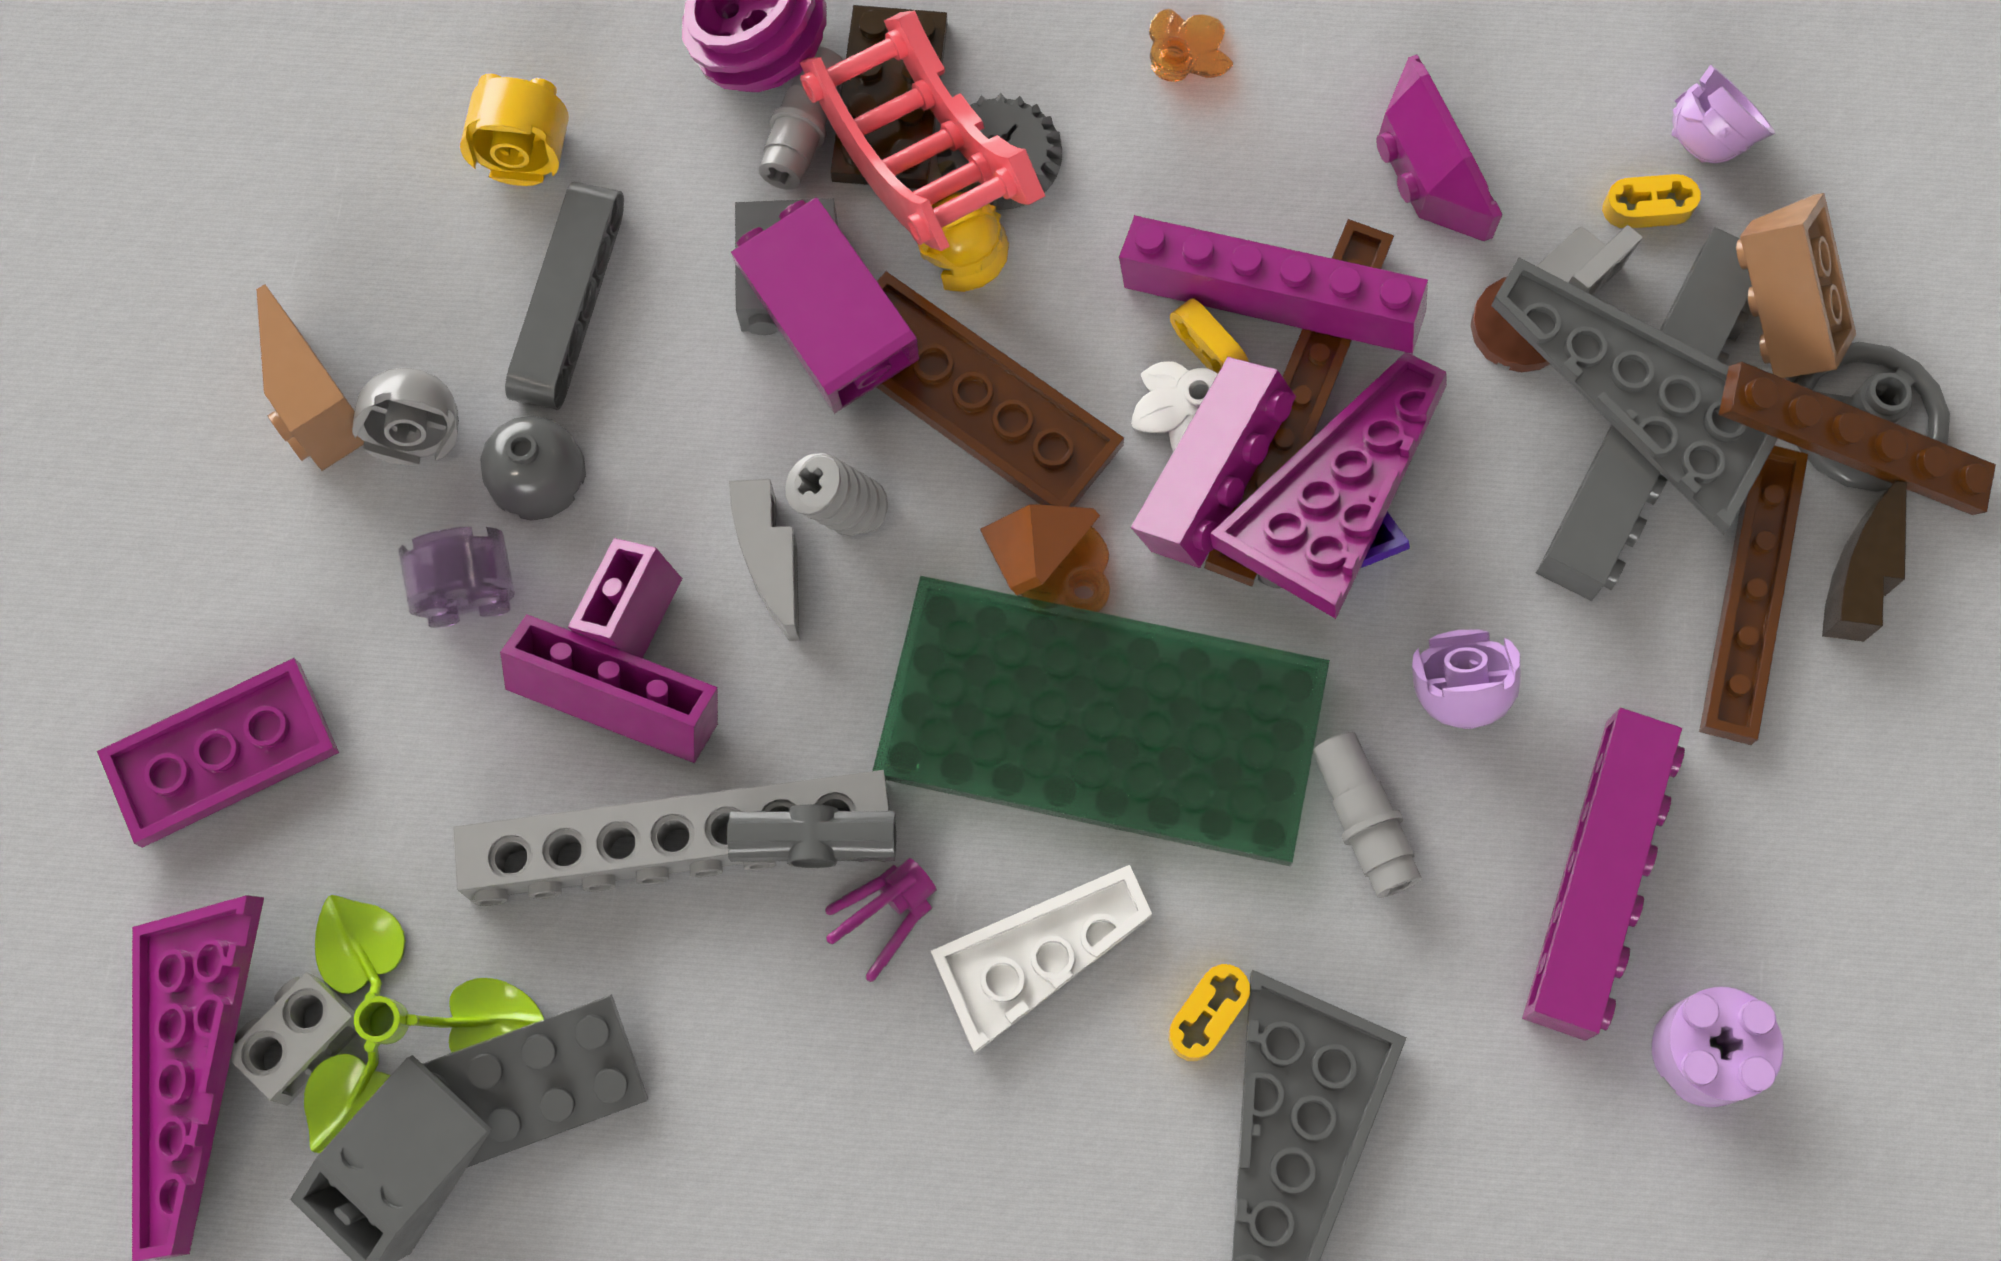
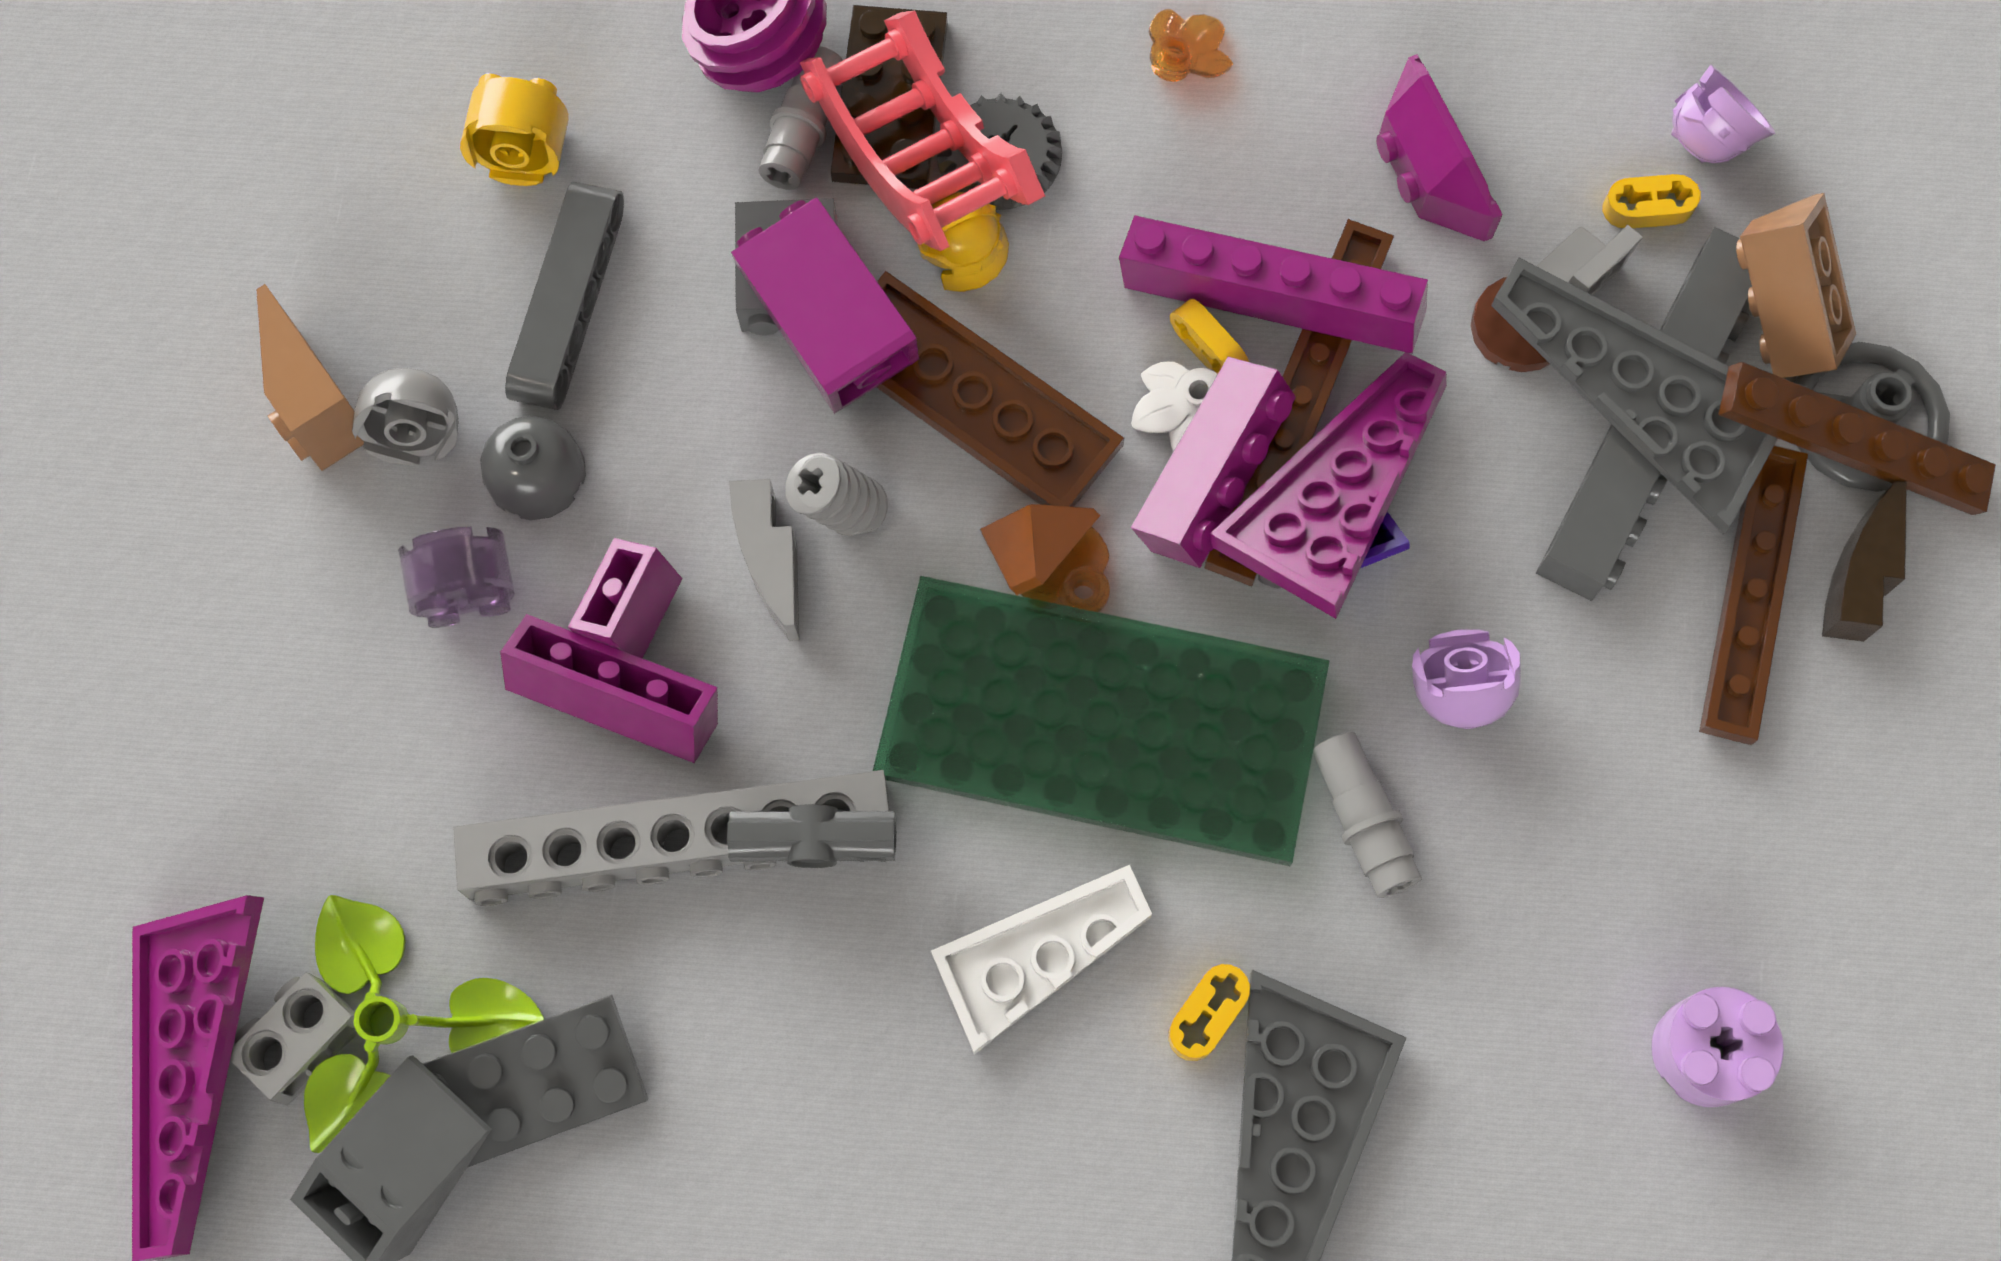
(217, 752): magenta plate -> none
(901, 889): magenta plant -> none
(1603, 876): magenta brick -> none

